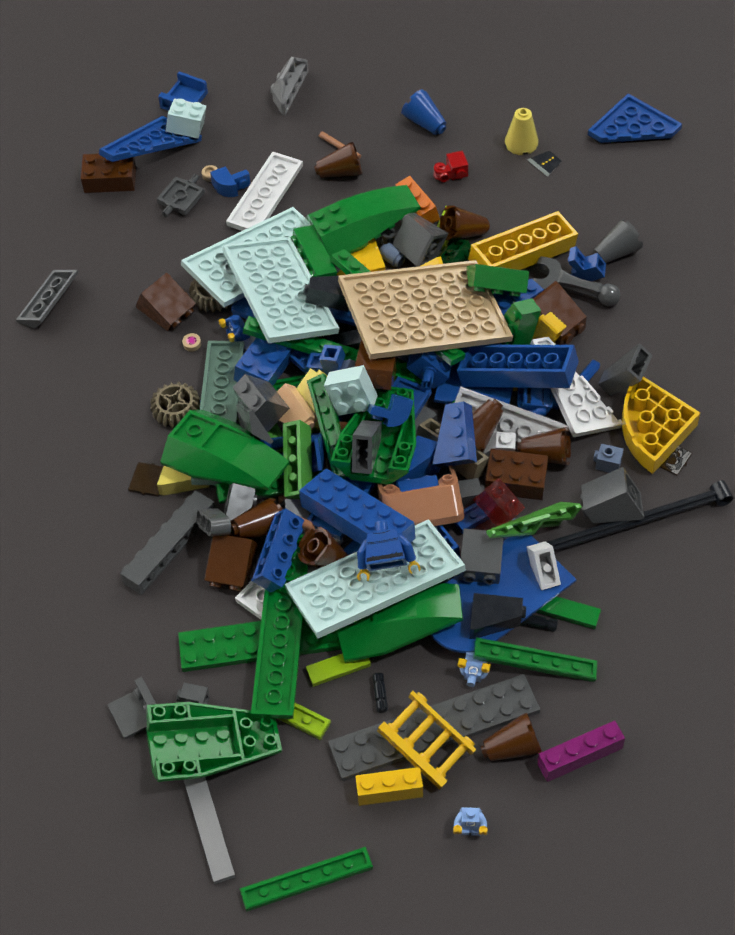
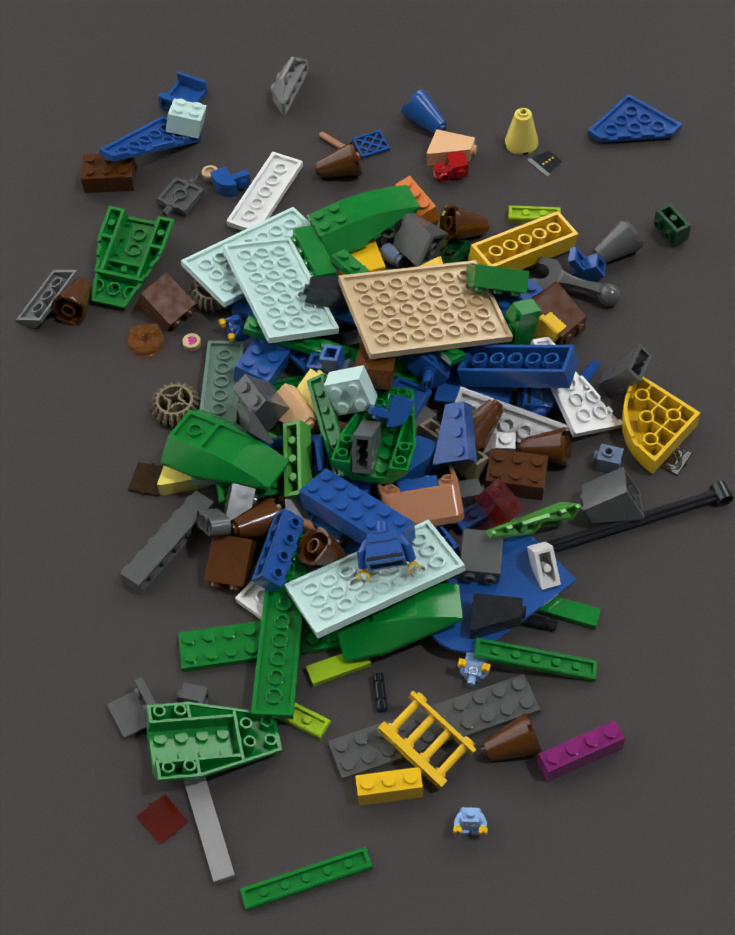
(72, 302): none -> reddish brown cone
(126, 255): none -> green wedge
(142, 331): none -> clear orange plate
(162, 819): none -> clear red piece
(372, 152): none -> blue window
(448, 142): none -> light nougat slope
(526, 214): none -> lime tile
(672, 224): none -> dark green brick

